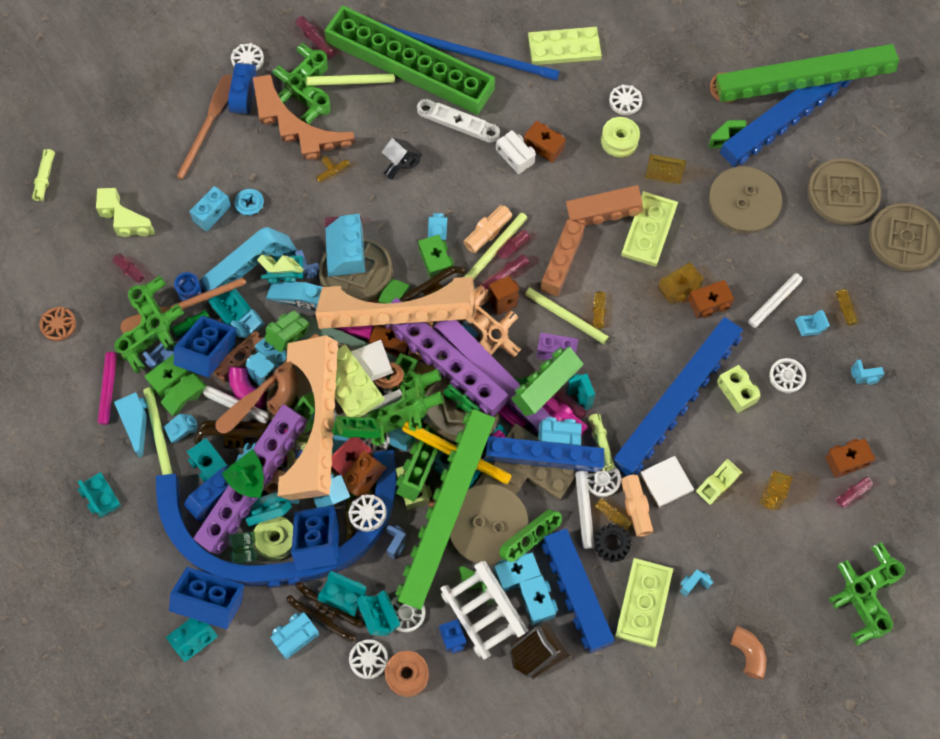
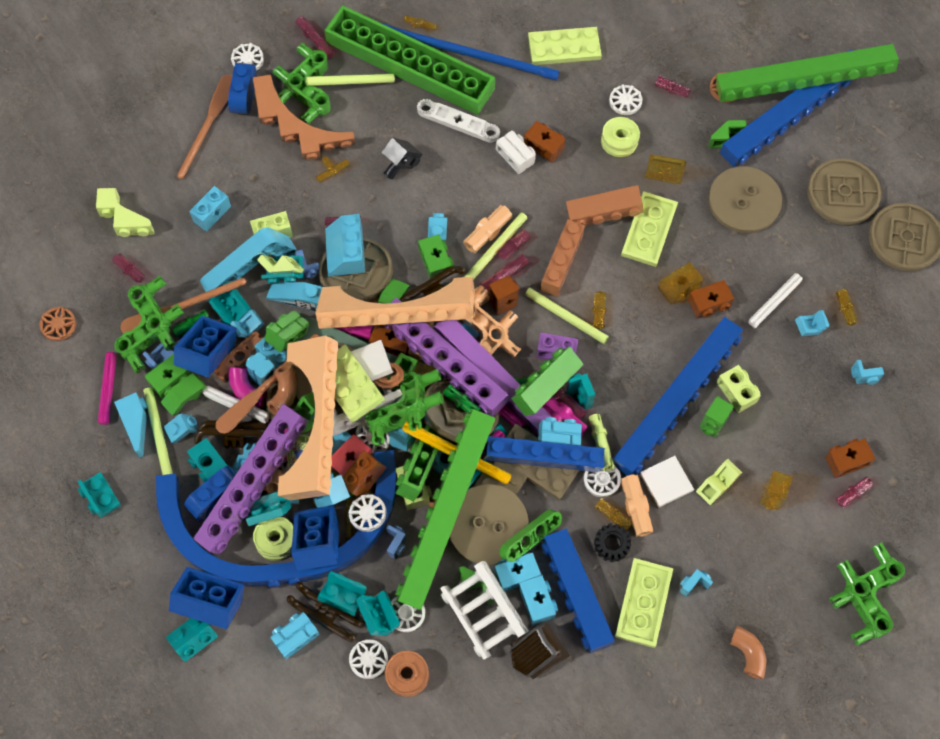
(41, 181): yellowish green pin -> none
(187, 286): blue wheel -> none
(242, 547): clear green wheel -> none
(245, 196): medium azure gear -> none
(246, 475): green shield -> none
(276, 221): none -> yellowish green brick
(356, 427): green bracket -> none
(420, 22): none -> clear yellow piece
(452, 636): blue brick -> none
(584, 510): white axle -> none
(672, 86): none -> clear pink axle
(716, 417): none -> bright green brick
(787, 375): white wheel -> none

